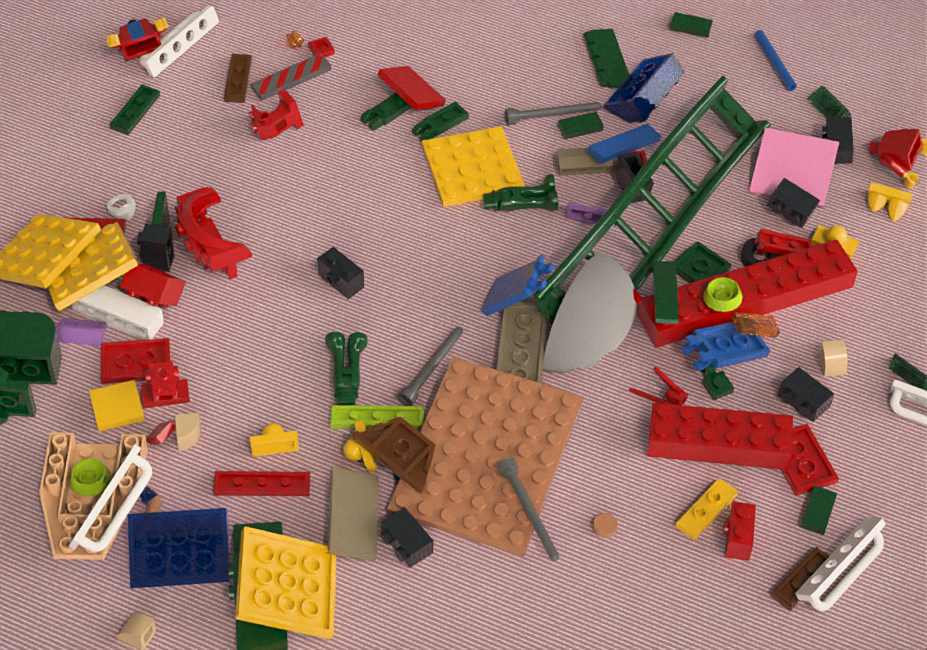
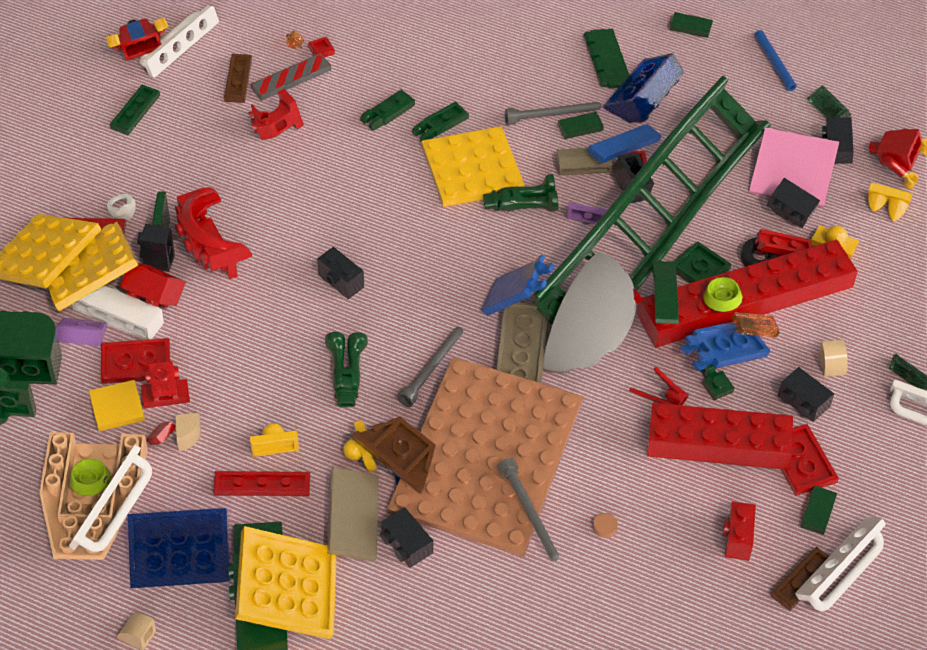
(151, 500): arm -> none
(345, 415): lime tile -> none
(411, 87): red tile -> none
(706, 509): yellow plate -> none

